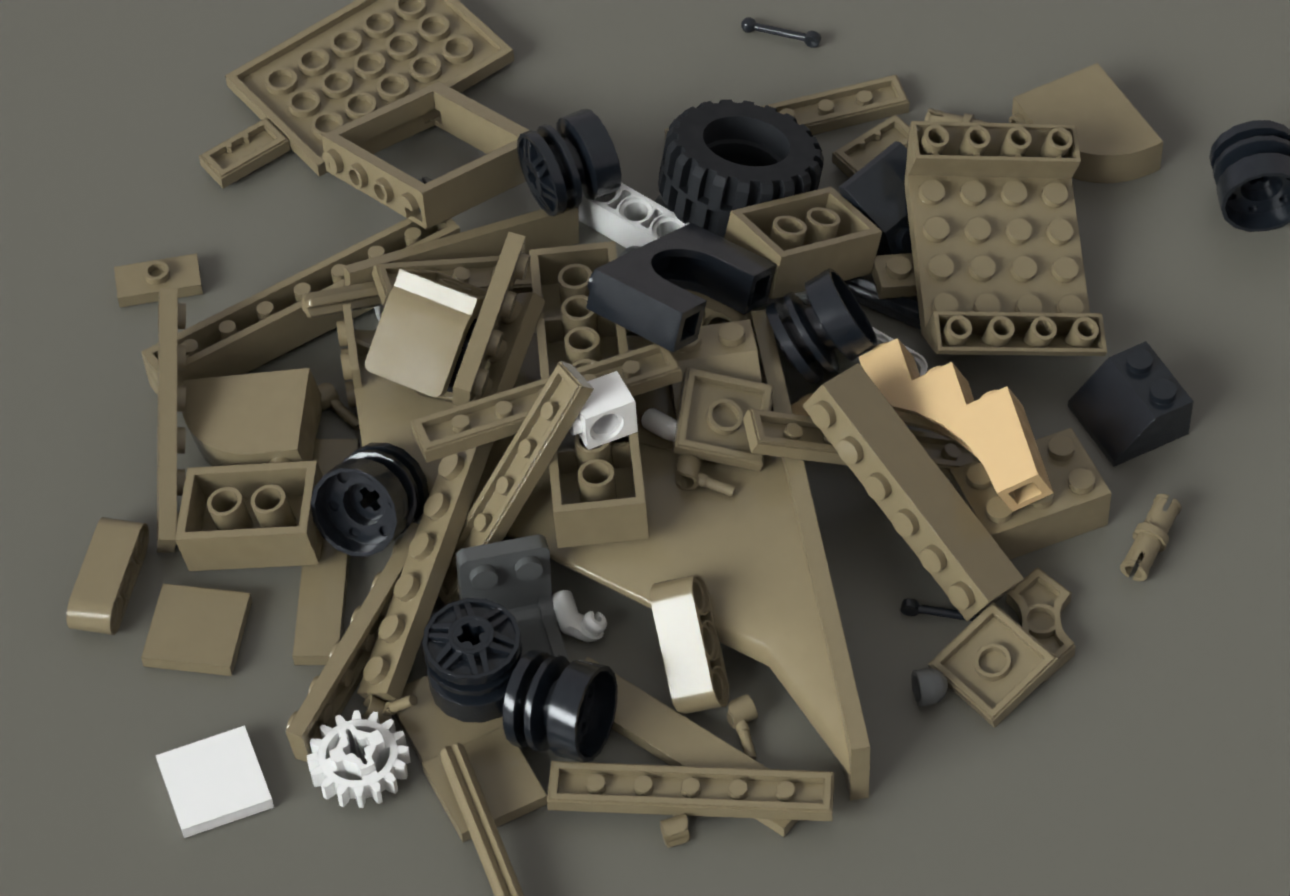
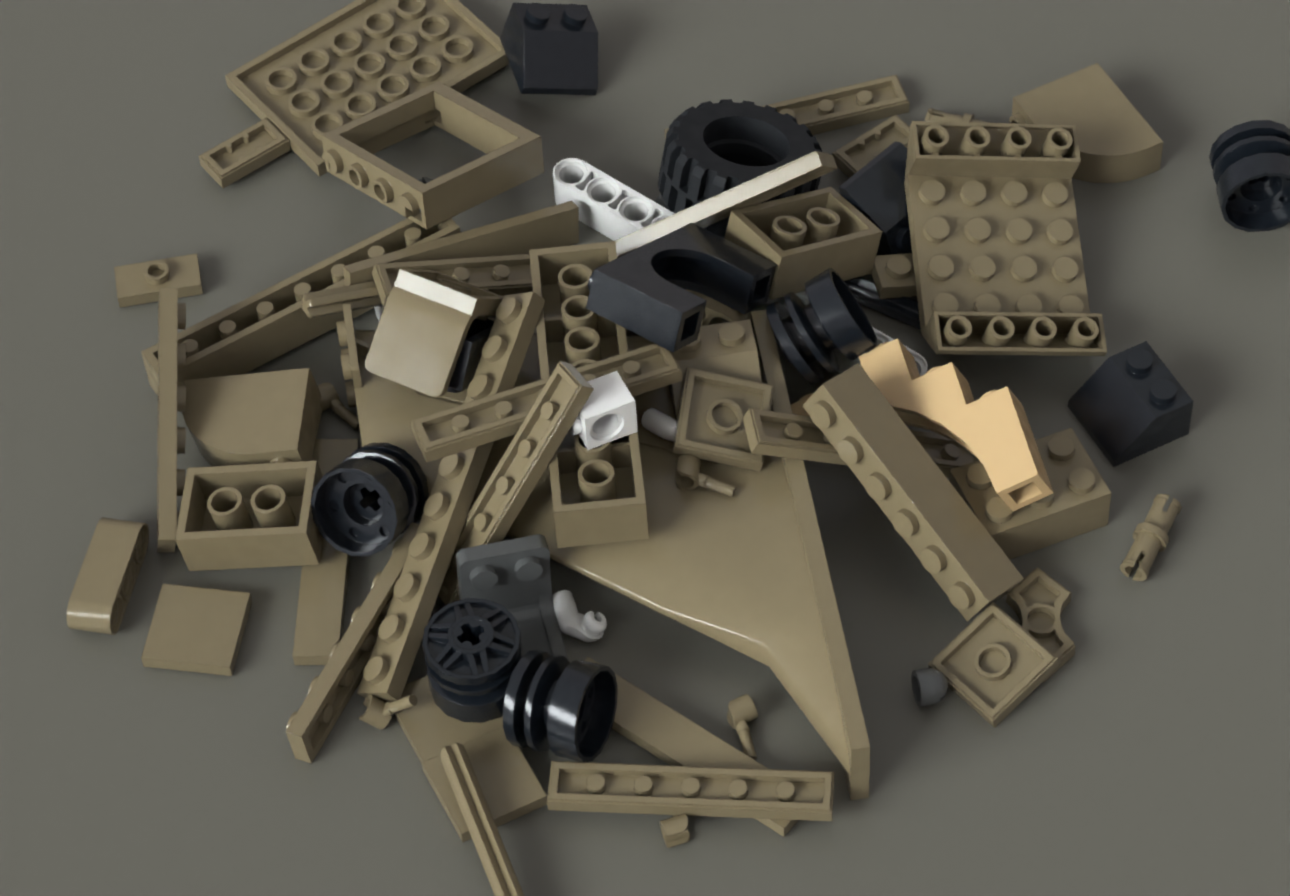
(214, 781): white tile -> none
(355, 756): white gear -> none
(497, 304): dark tan plate -> none
(552, 48): none -> black slope
(569, 162): black wheel -> none
(689, 644): beam -> none
(744, 195): none -> tile
(811, 39): black hinge -> none
(912, 607): black hinge -> none

